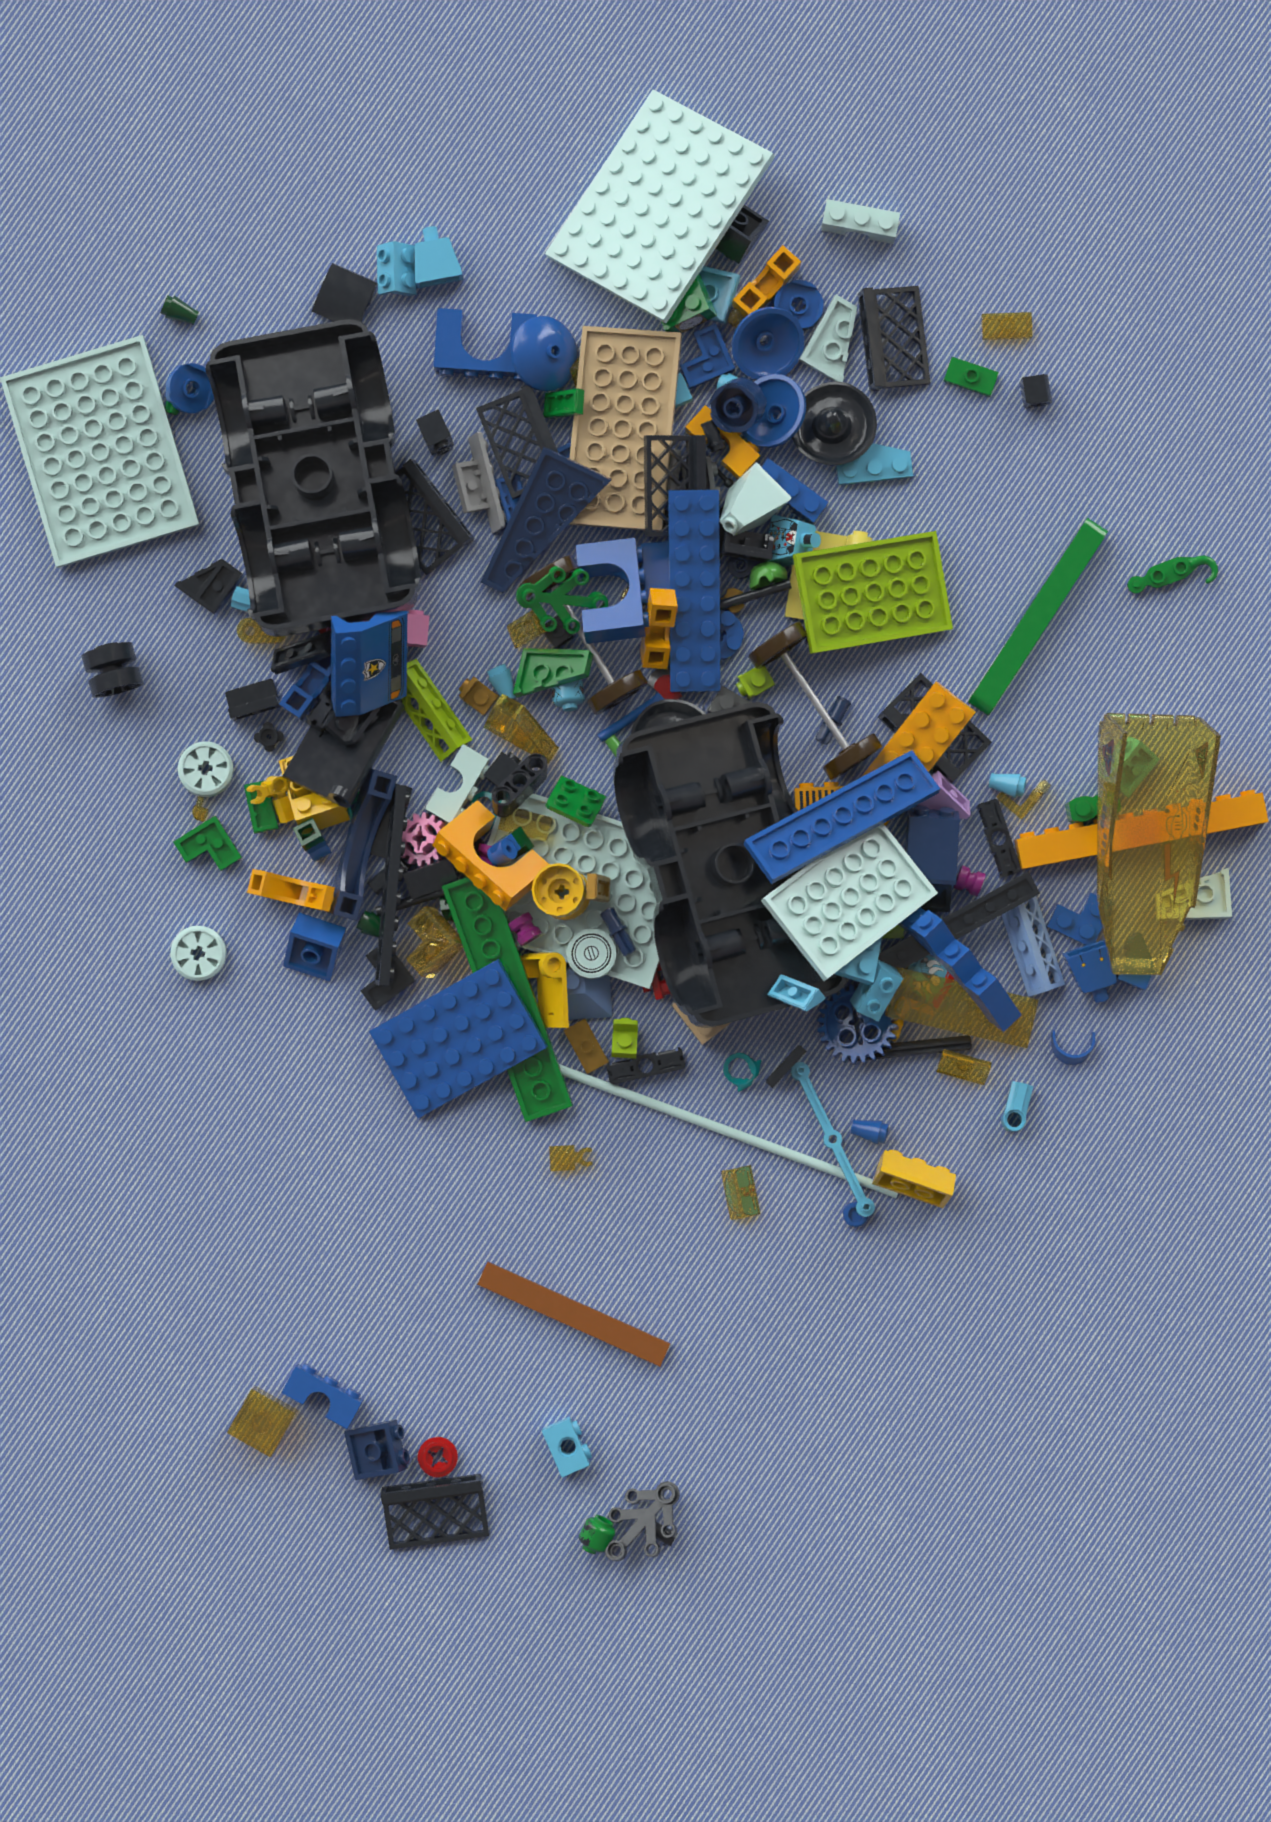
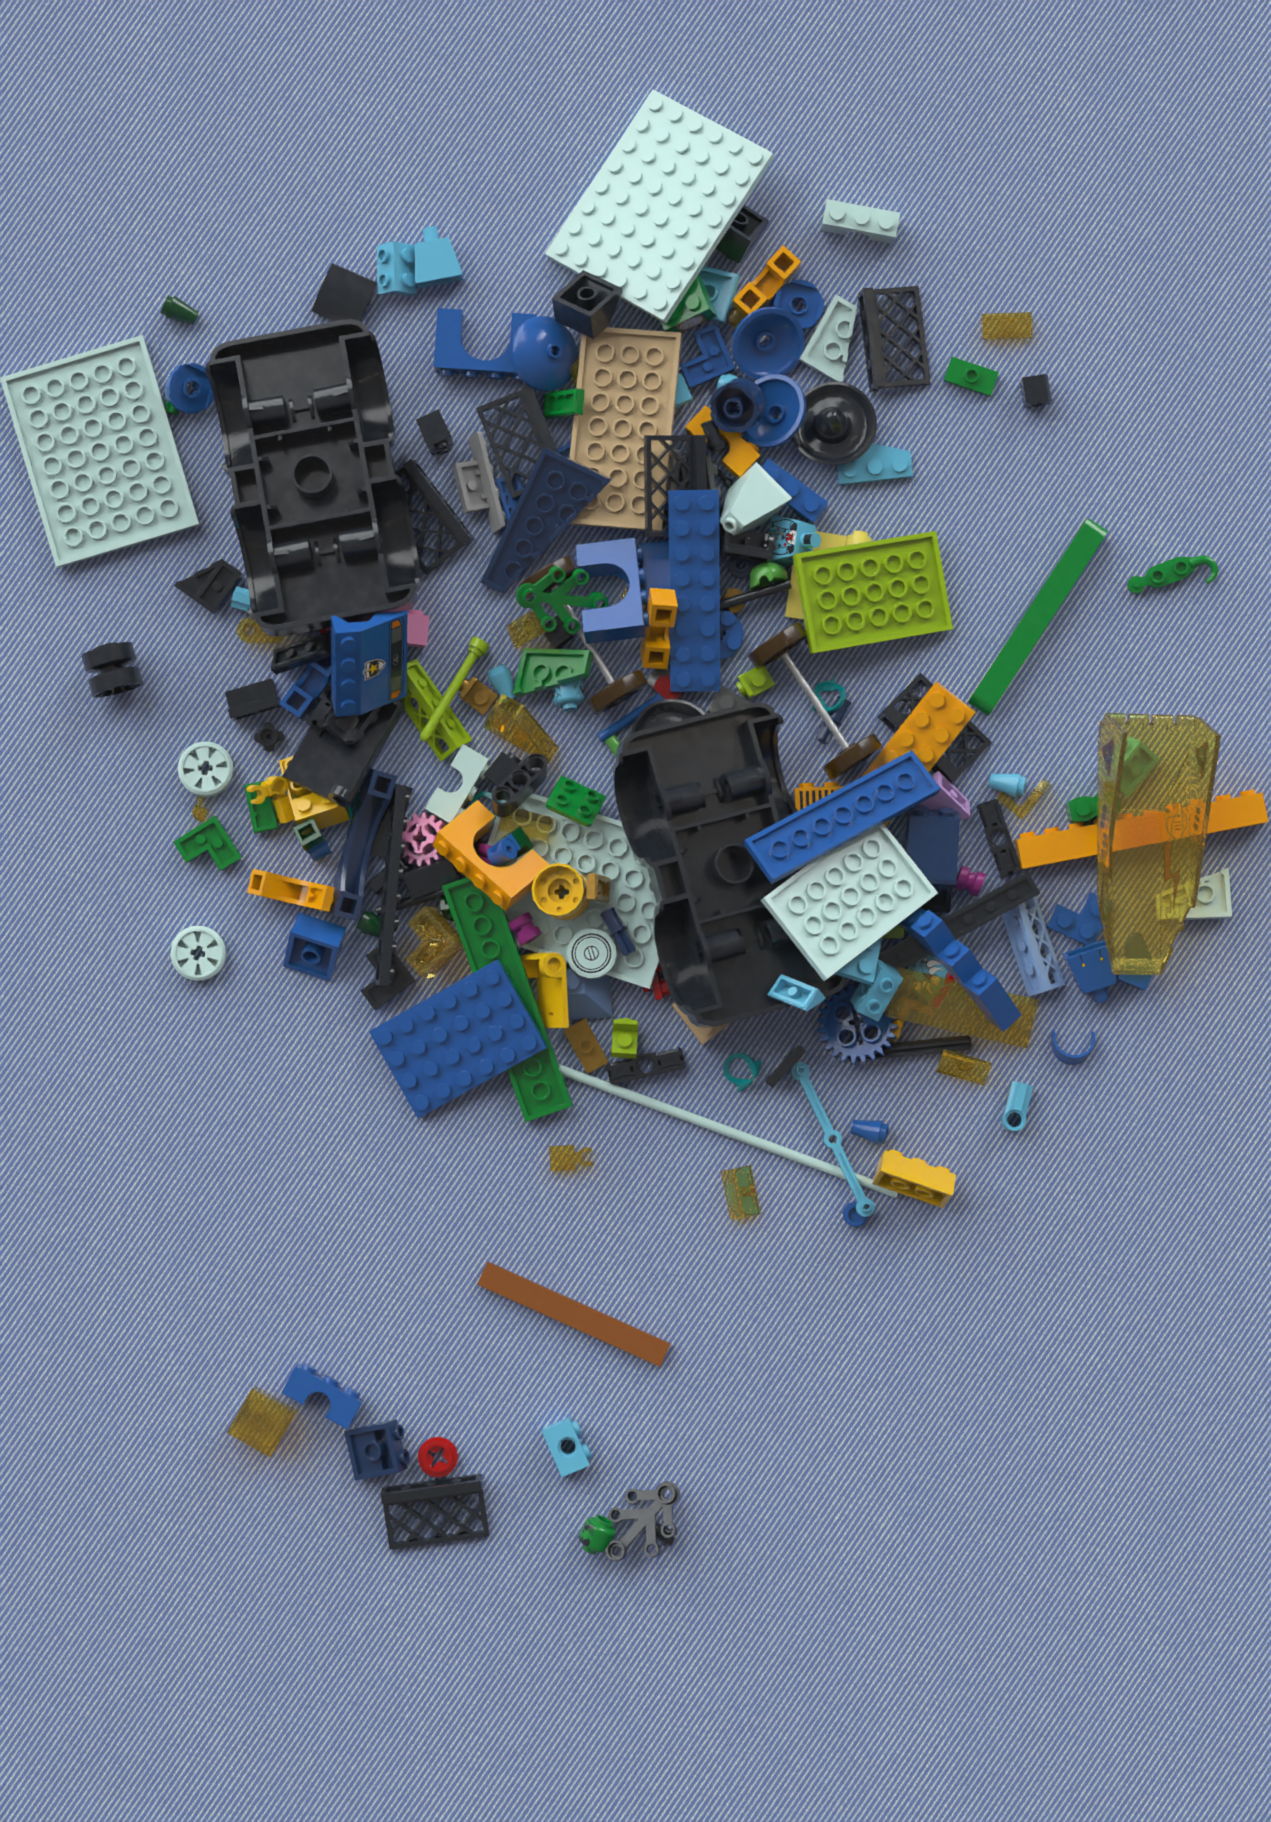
(477, 648): none -> lime piece
(586, 304): none -> black slope
(830, 686): none -> teal piece

